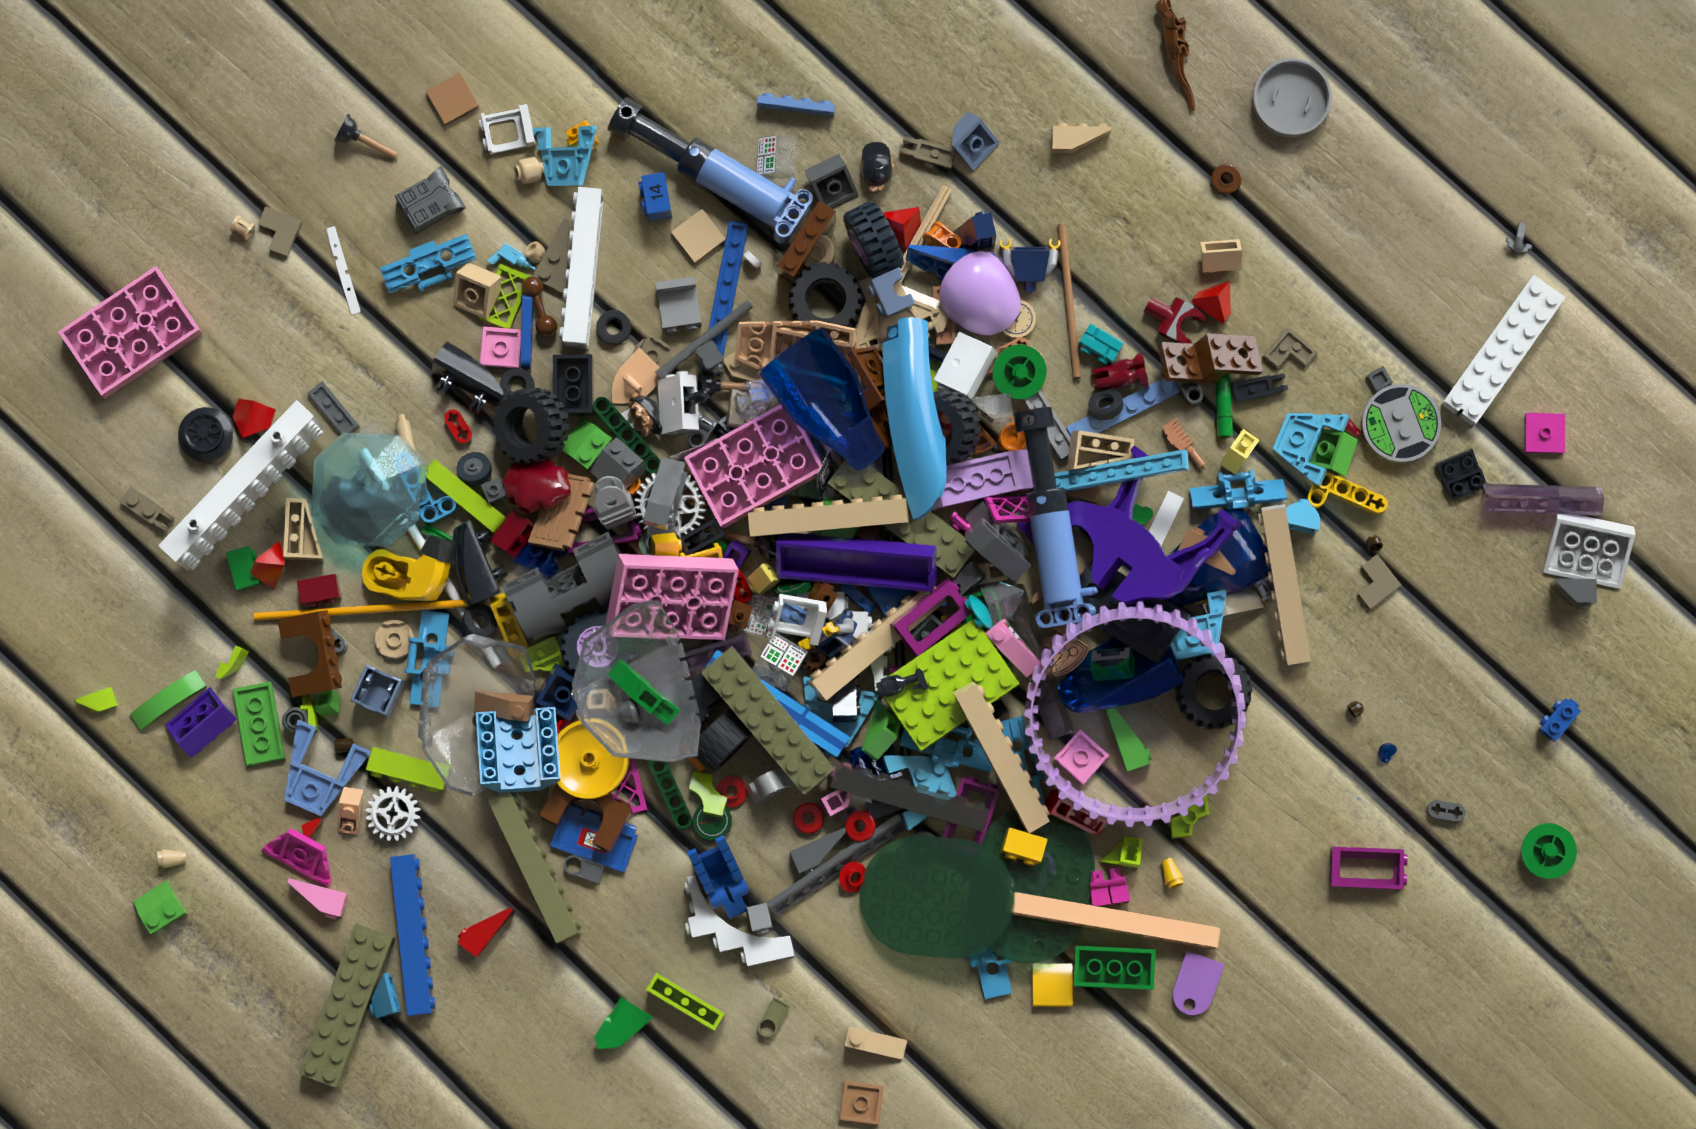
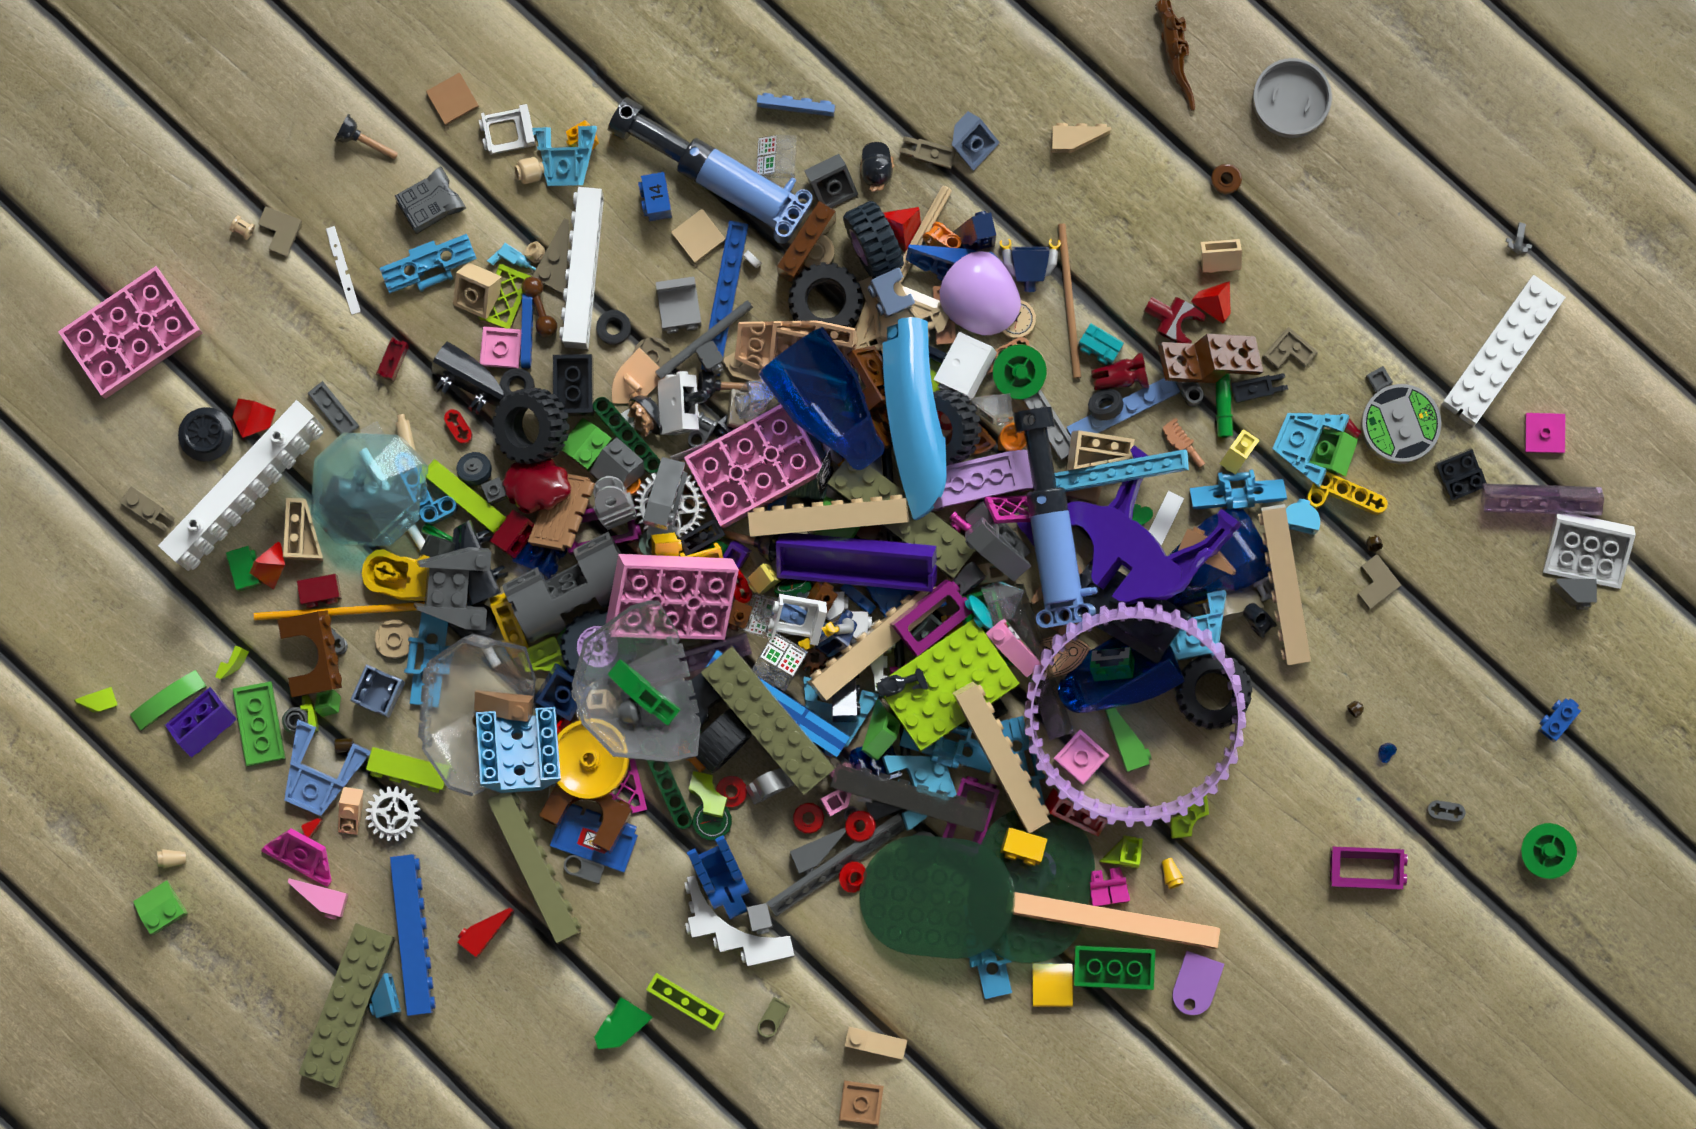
(392, 359): none -> dark red hinge
(449, 586): none -> dark grey wedge
(1258, 619): none -> black piece

